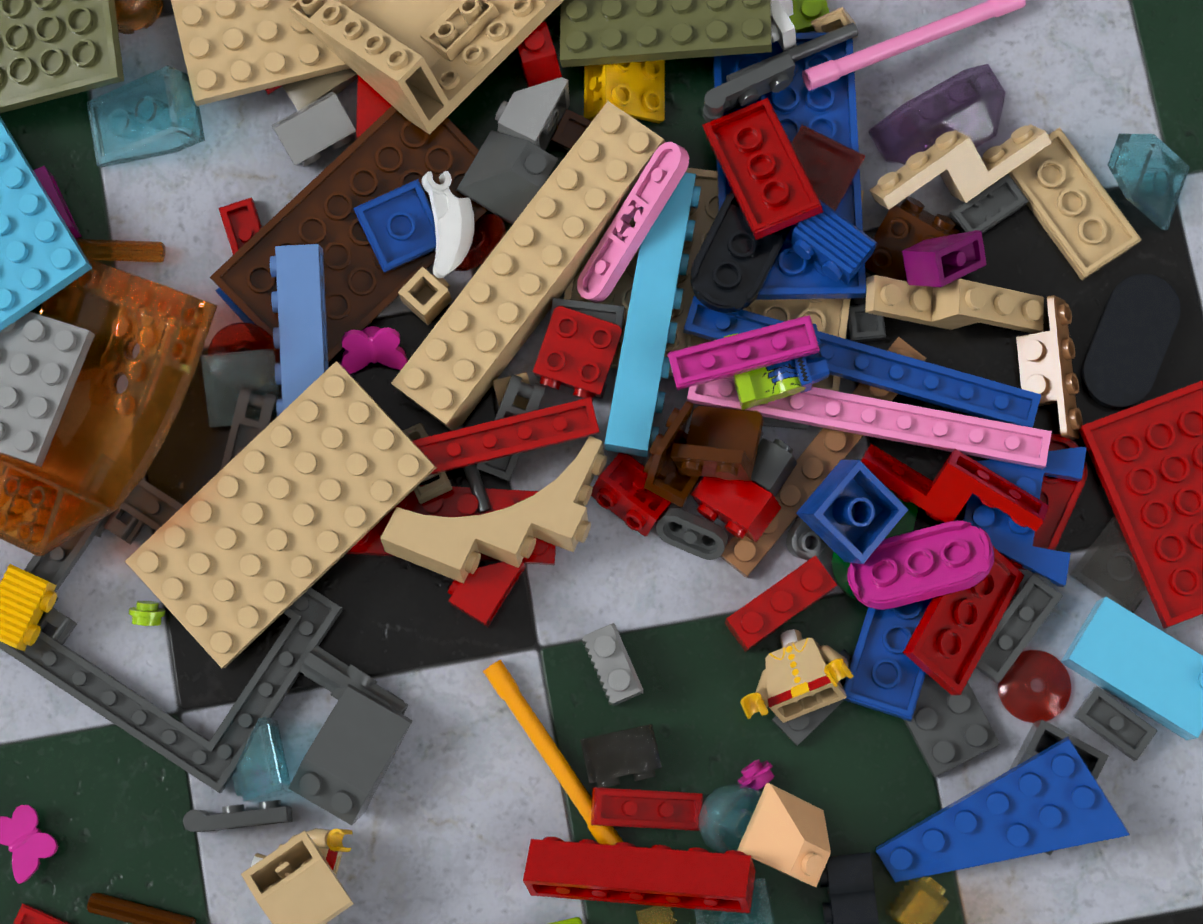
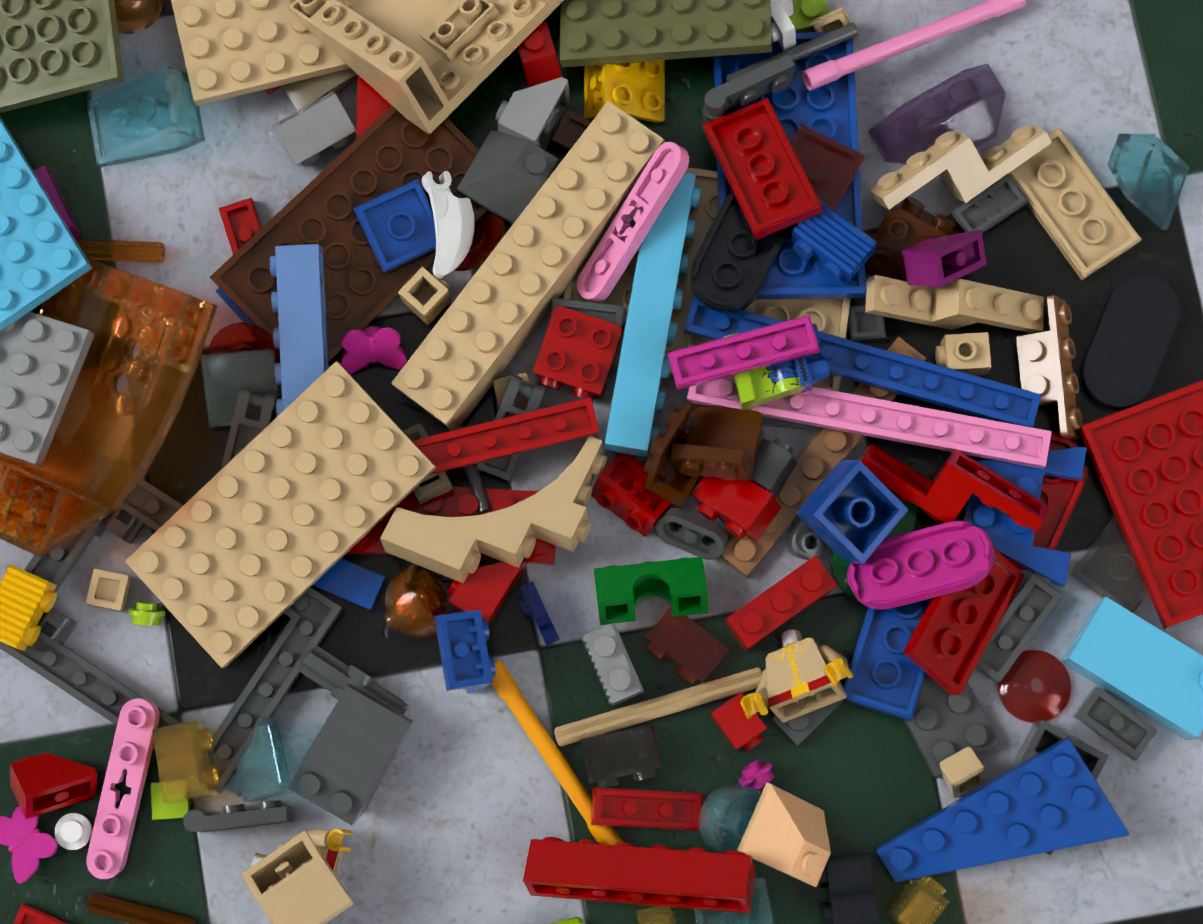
(50, 783): none -> red slope
(73, 831): none -> white plate
(108, 590): none -> tan plate
(114, 823): none -> bright pink piece
(166, 811): none -> lime tile
(184, 762): none -> clear yellow brick
(352, 583): none -> blue tile
(414, 602): none -> clear orange cylinder
(464, 650): none -> blue bracket
(532, 605): none -> clear blue plate
(624, 586): none -> green arch
(658, 707): none -> tan axle
(687, 646): none -> clear red bracket
(735, 725): none -> red brick
(962, 772): none -> tan slope
(965, 353): none -> tan brick

